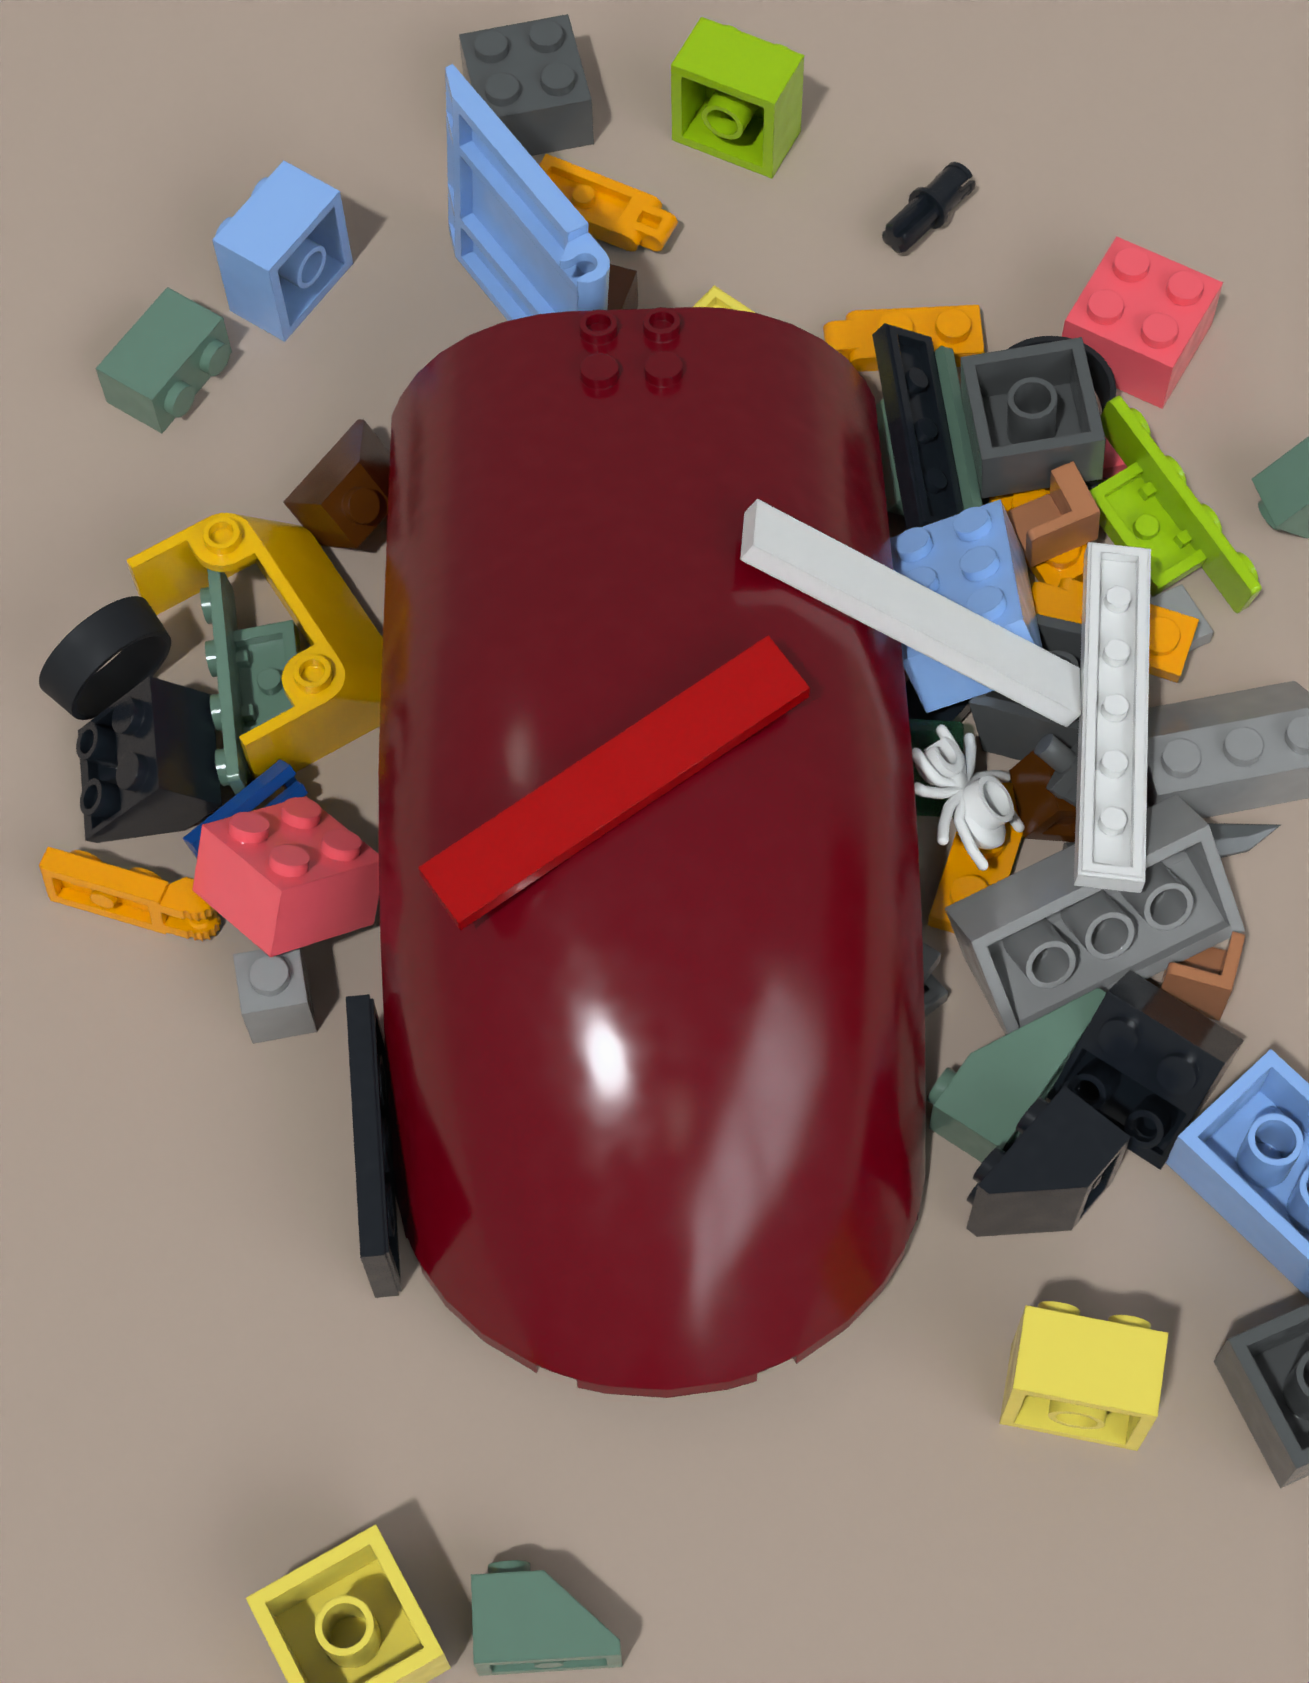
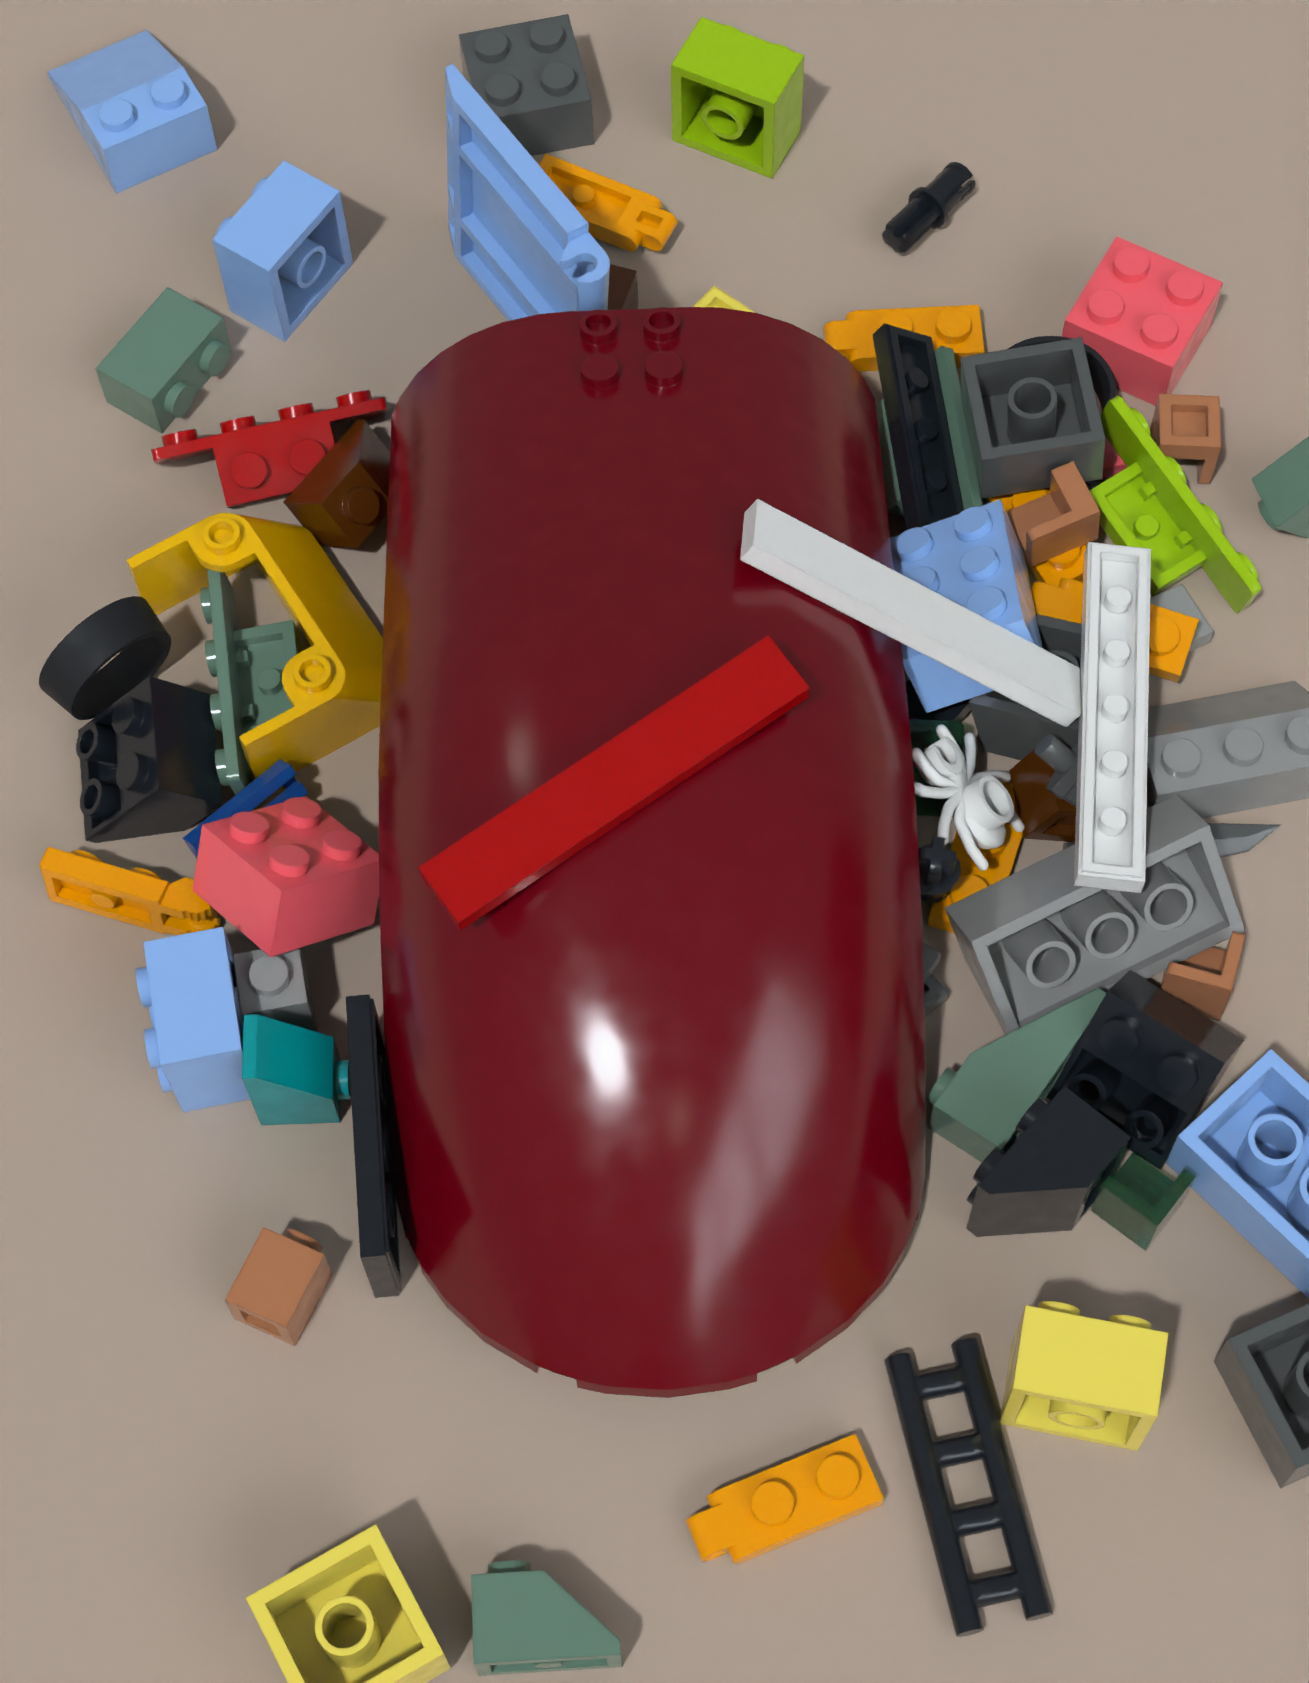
(135, 109): none -> light blue slope
(194, 1018): none -> light blue brick
(269, 457): none -> red bracket
(280, 1284): none -> nougat brick
(292, 1073): none -> teal slope
(786, 1502): none -> light orange hinge
(938, 870): none -> black axle
(948, 1525): none -> black bar
(1141, 1200): none -> clear green panel
(1189, 430): none -> nougat panel

